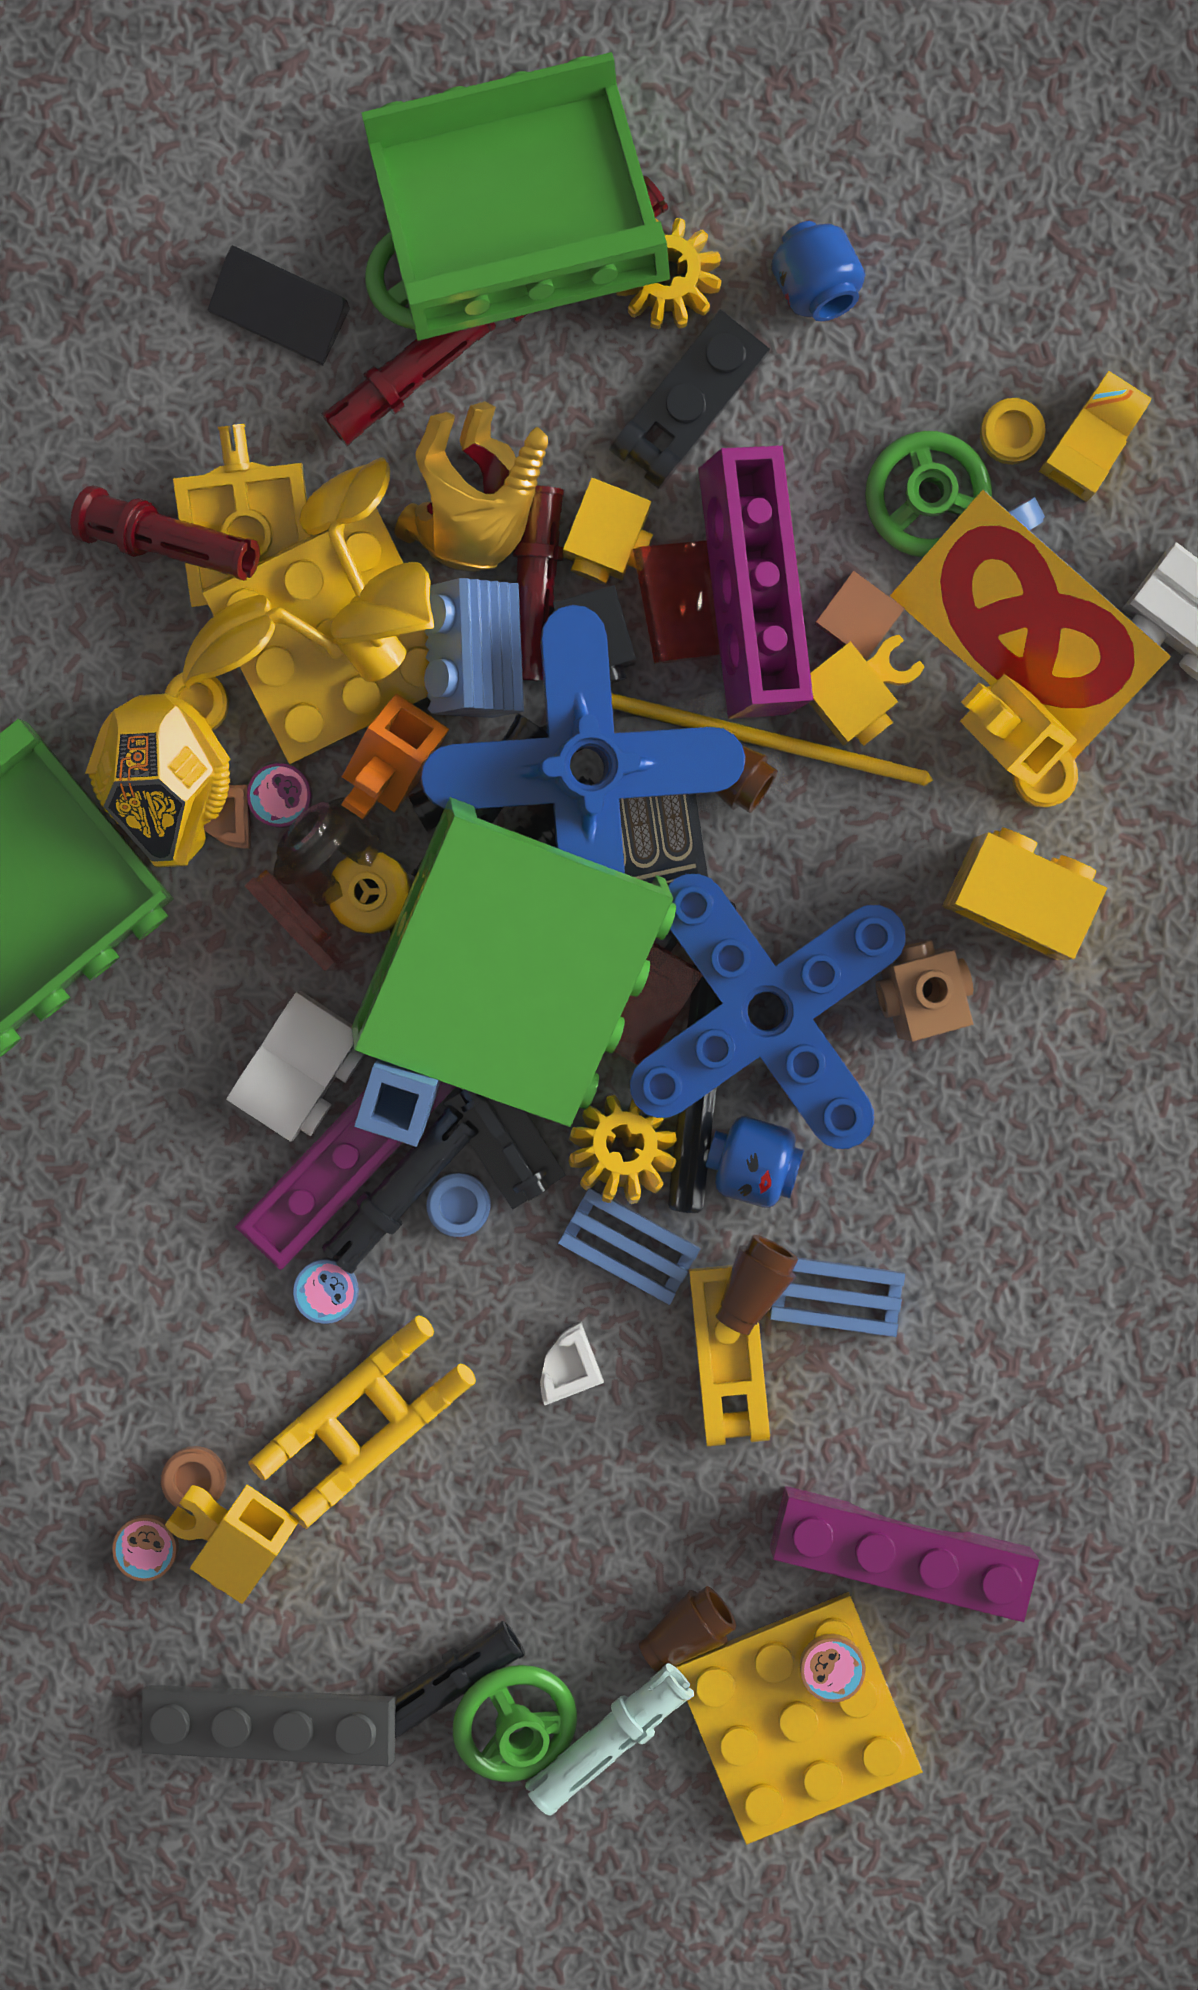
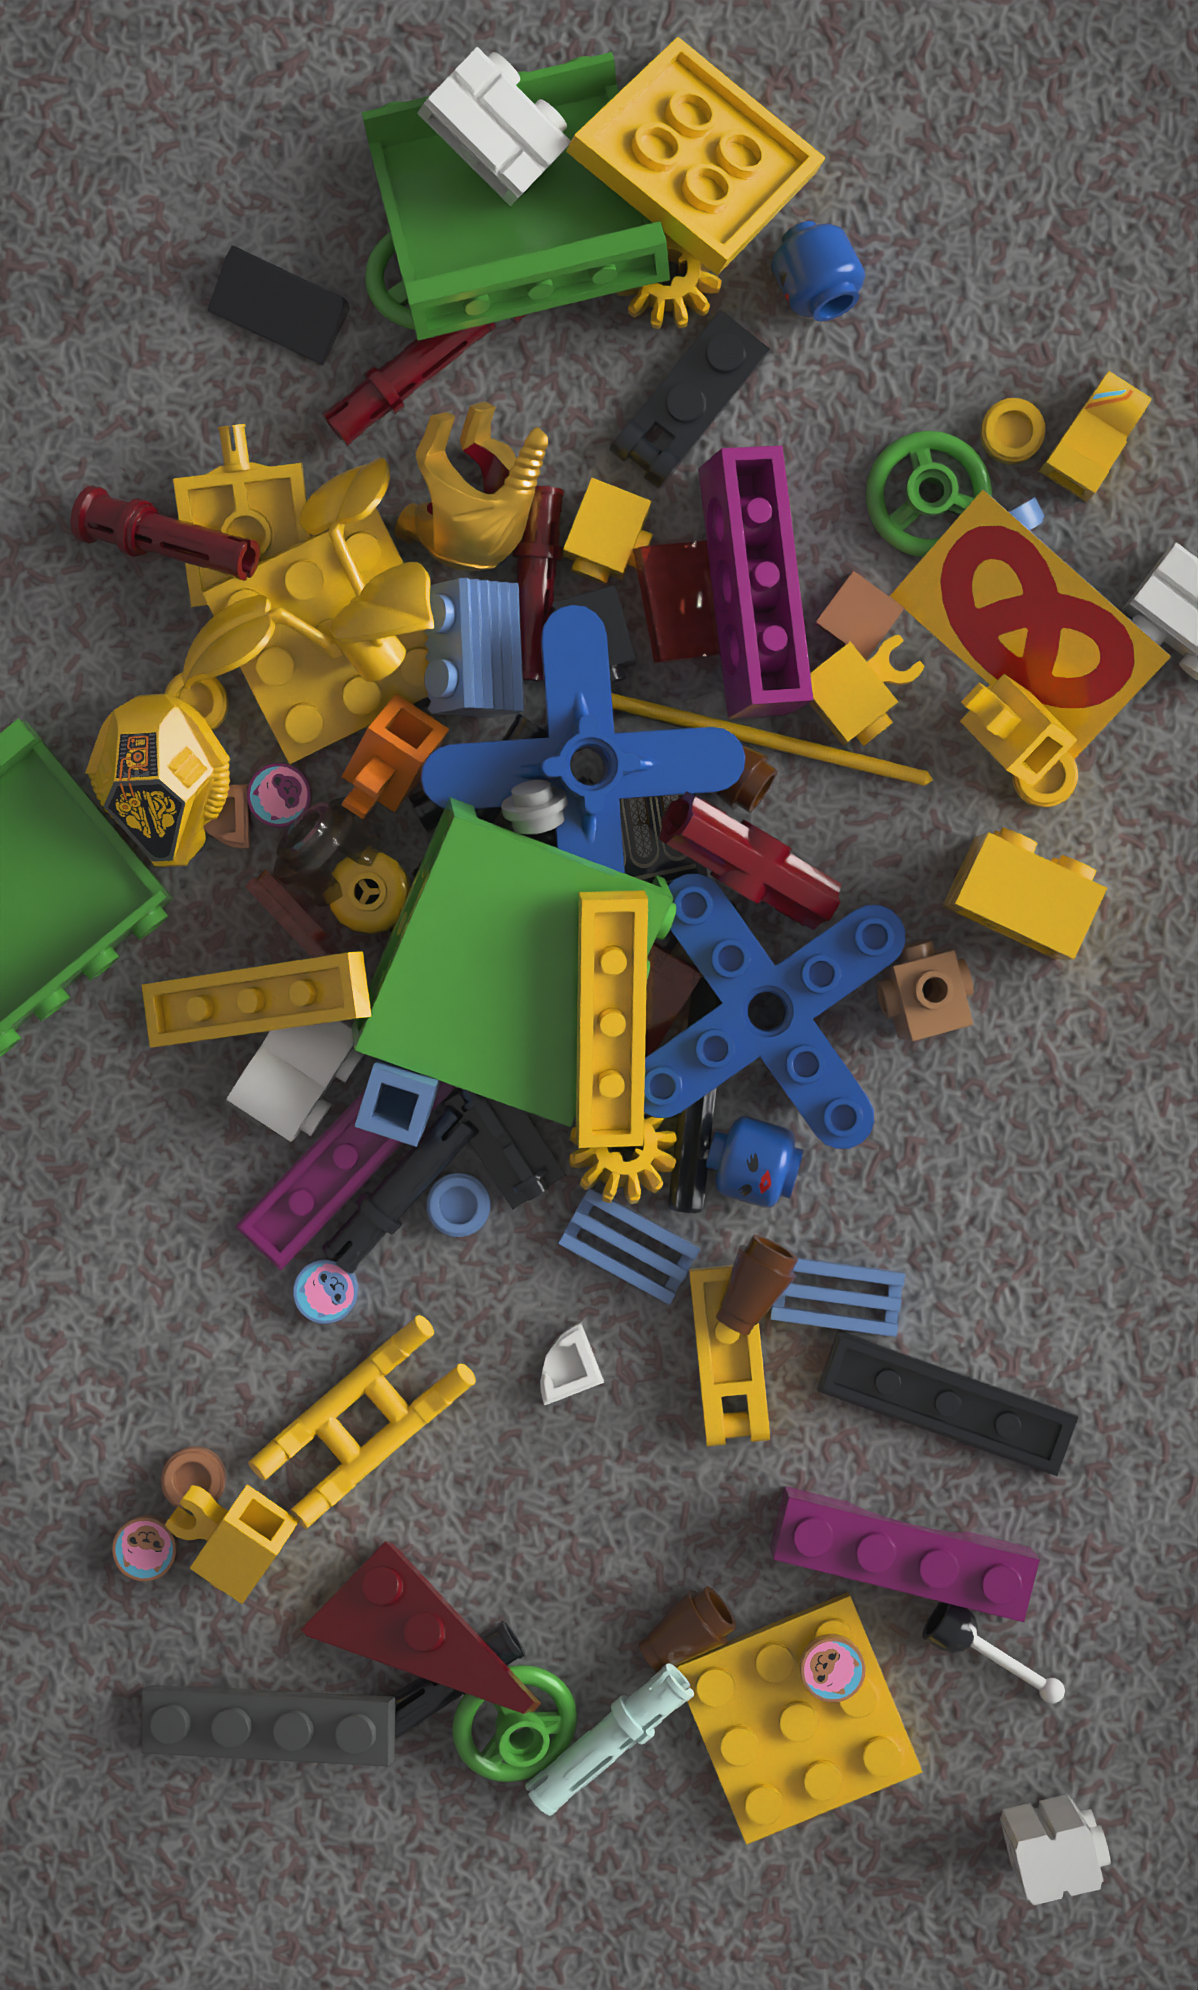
(257, 999): none -> yellow plate
(405, 1623): none -> dark red wing
(495, 124): none -> white brick
(535, 807): none -> light grey plate
(611, 1018): none -> yellow plate
(695, 155): none -> yellow plate
(750, 861): none -> dark red piece
(947, 1403): none -> black tile
(955, 1630): none -> hinge
(1054, 1848): none -> white brick

